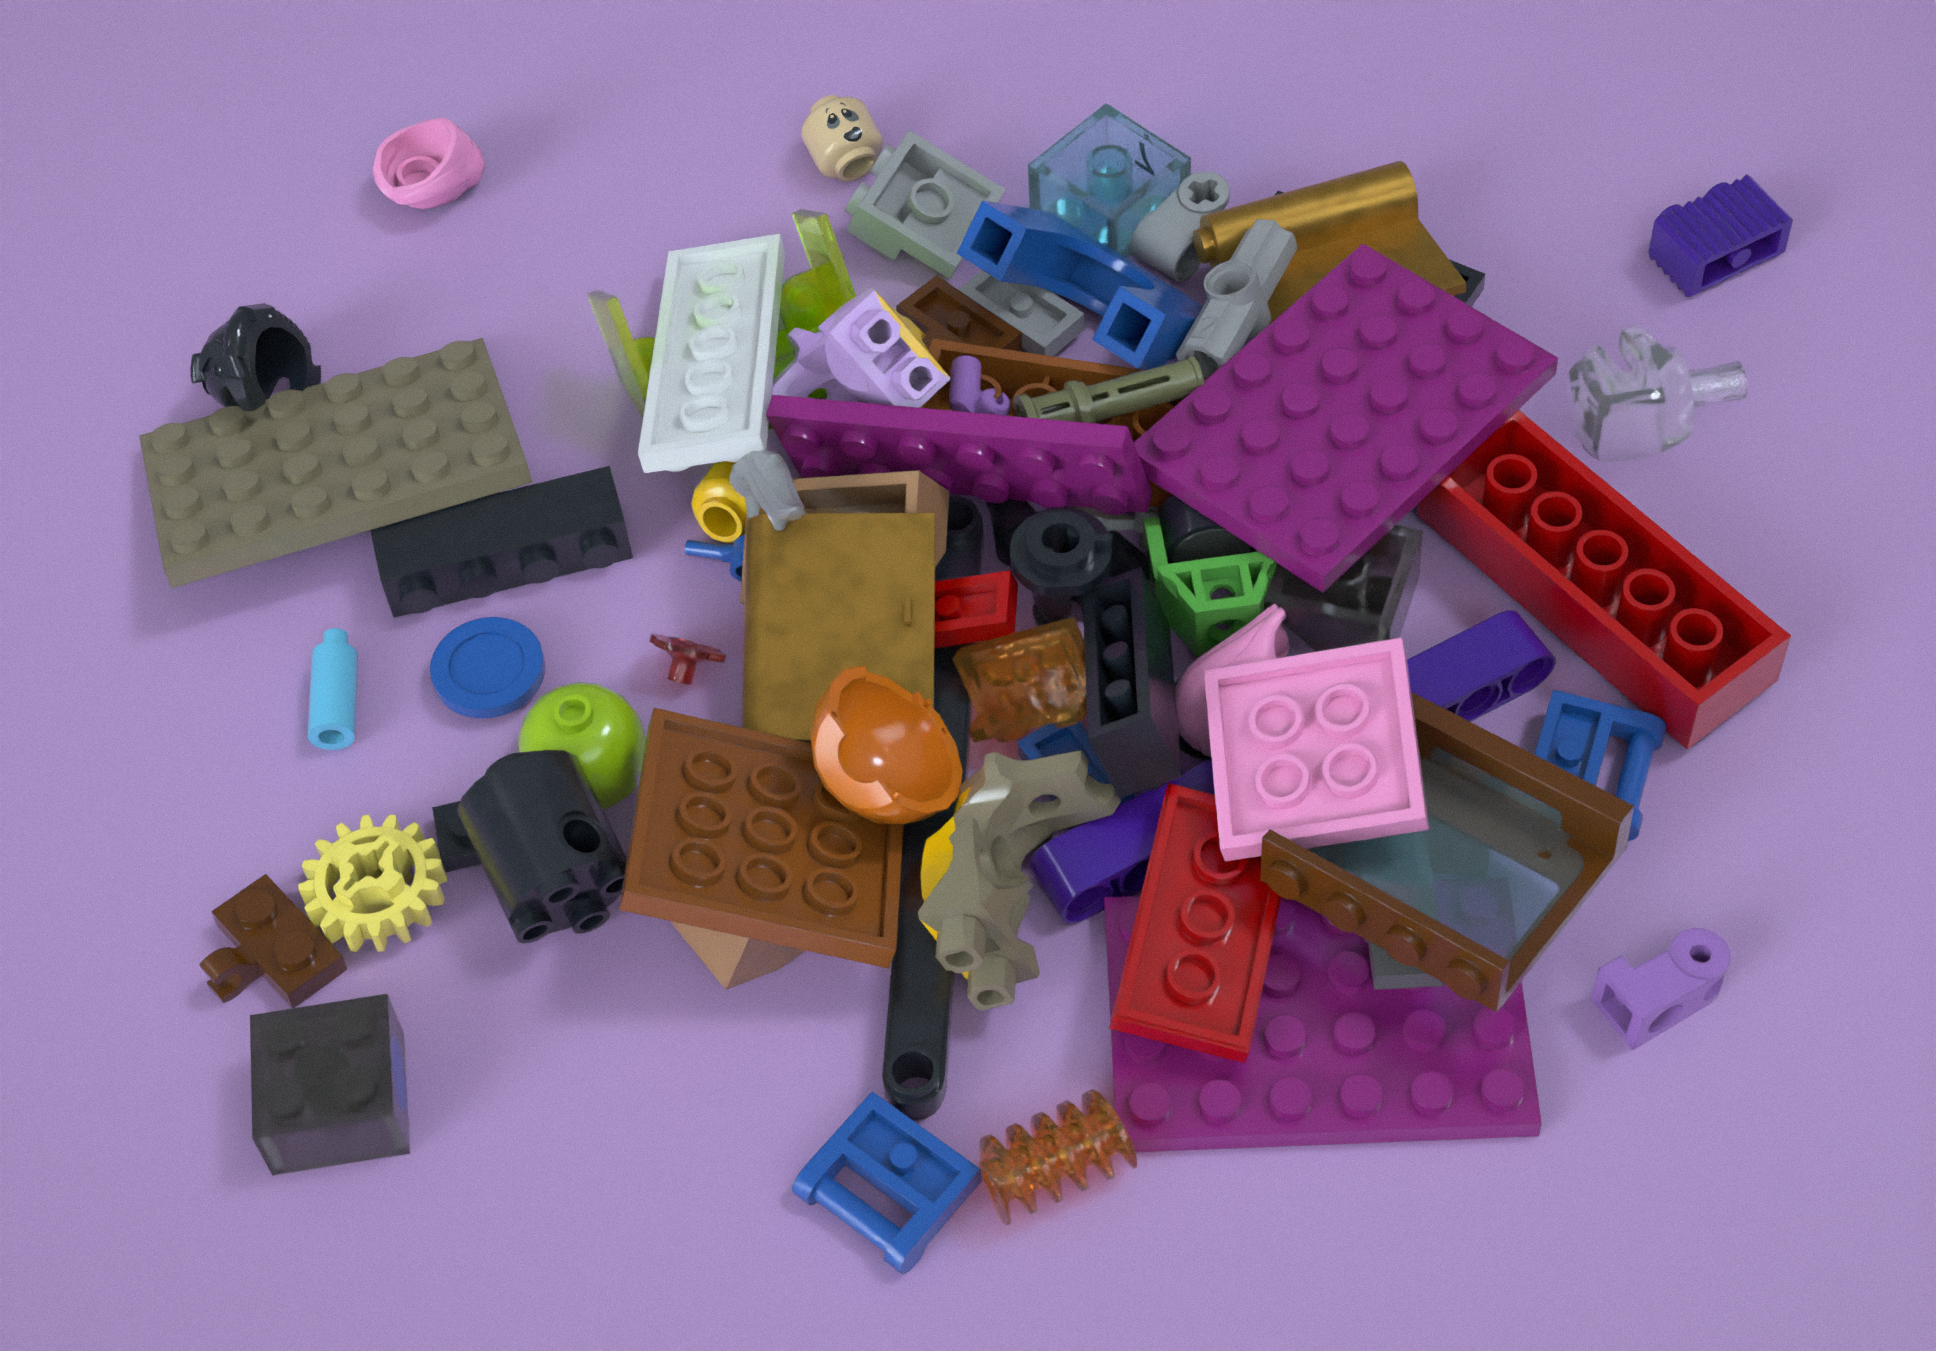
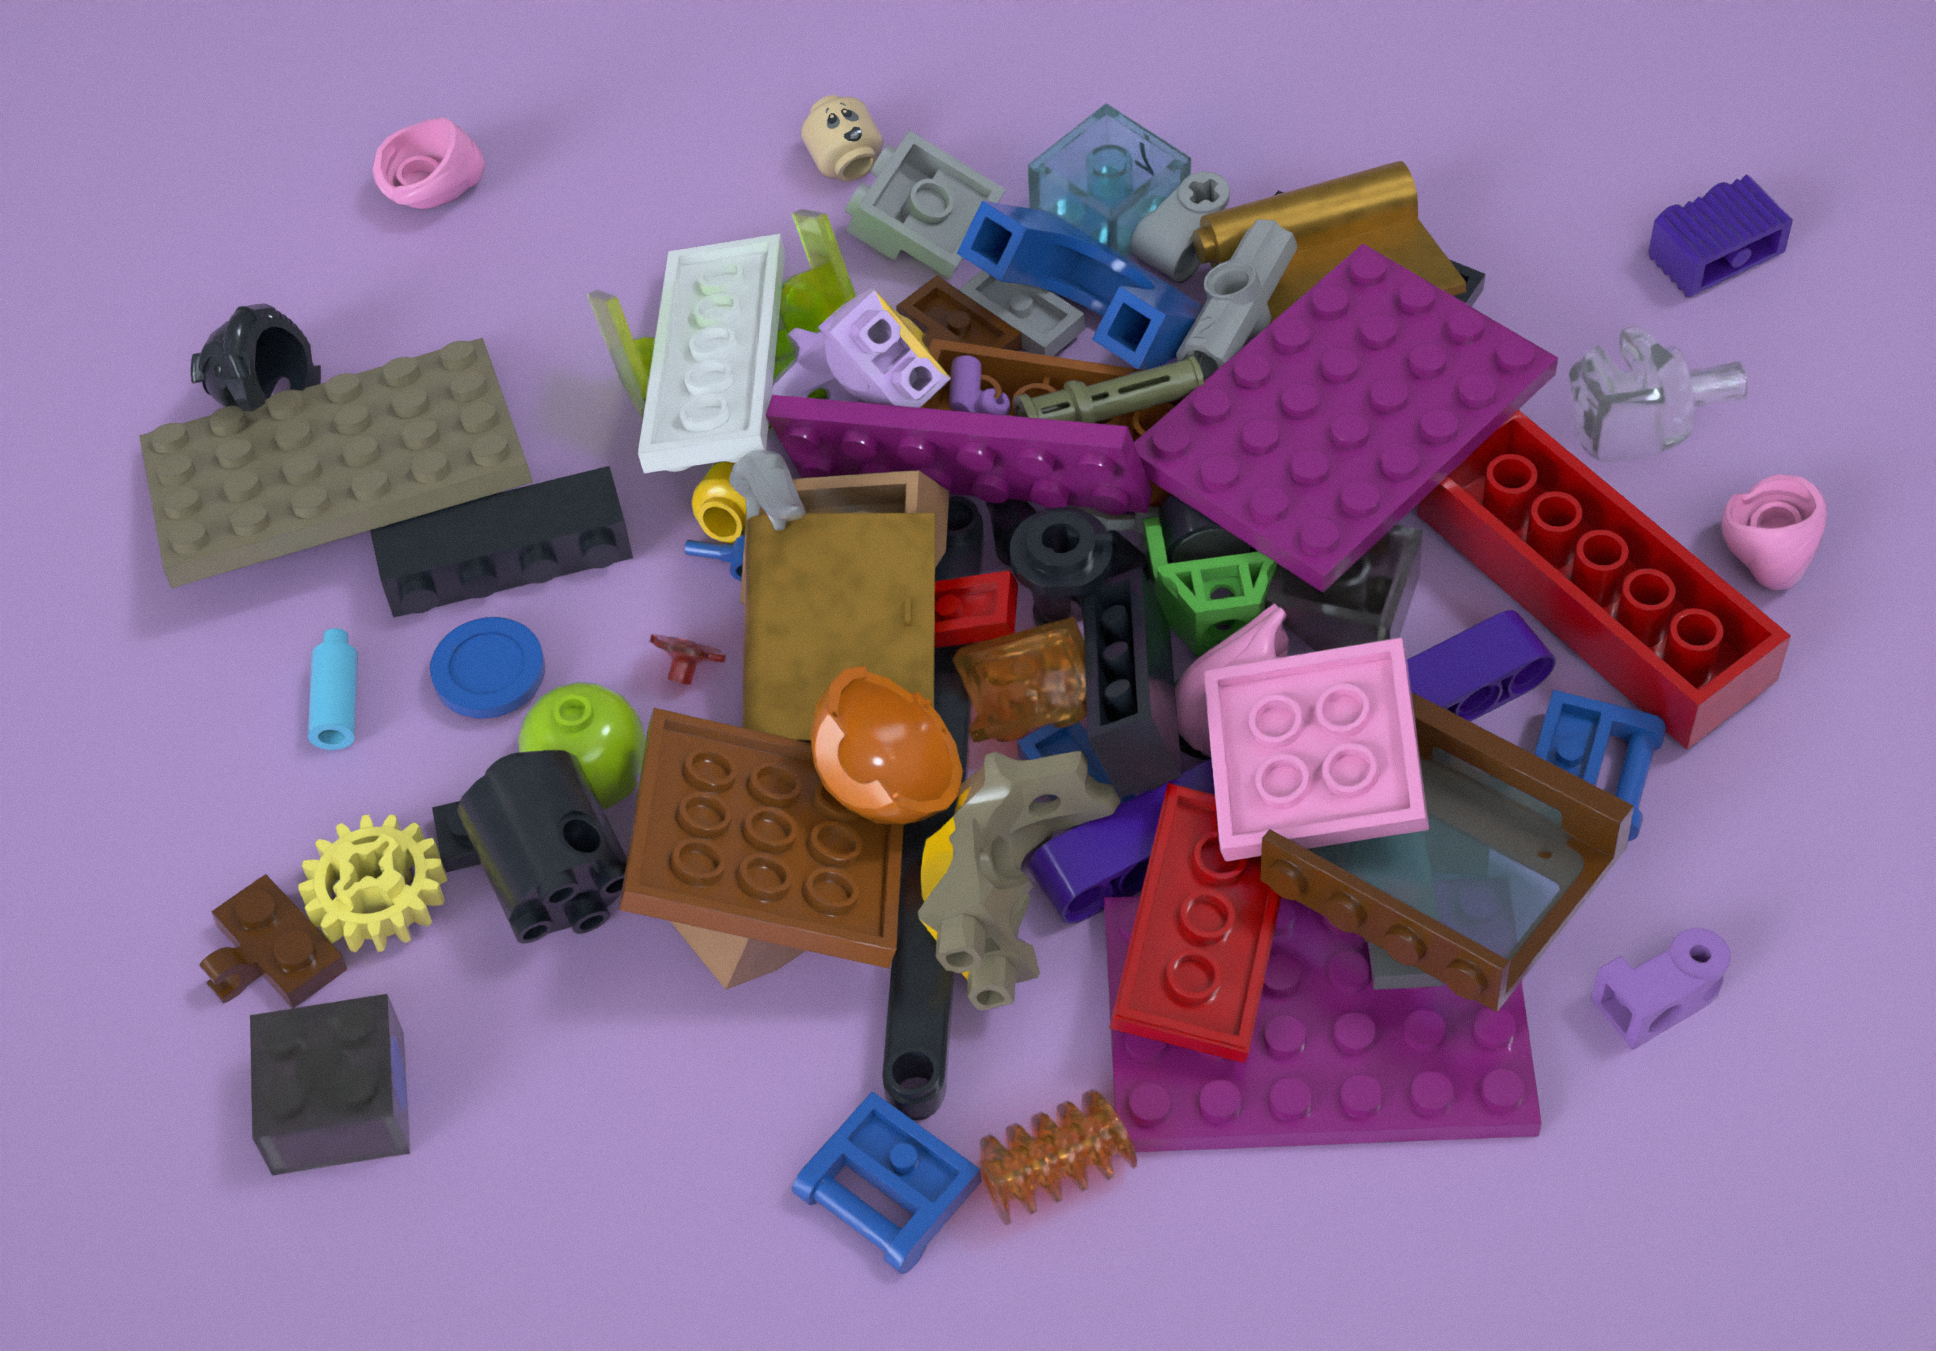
(1776, 529): none -> bright pink hair

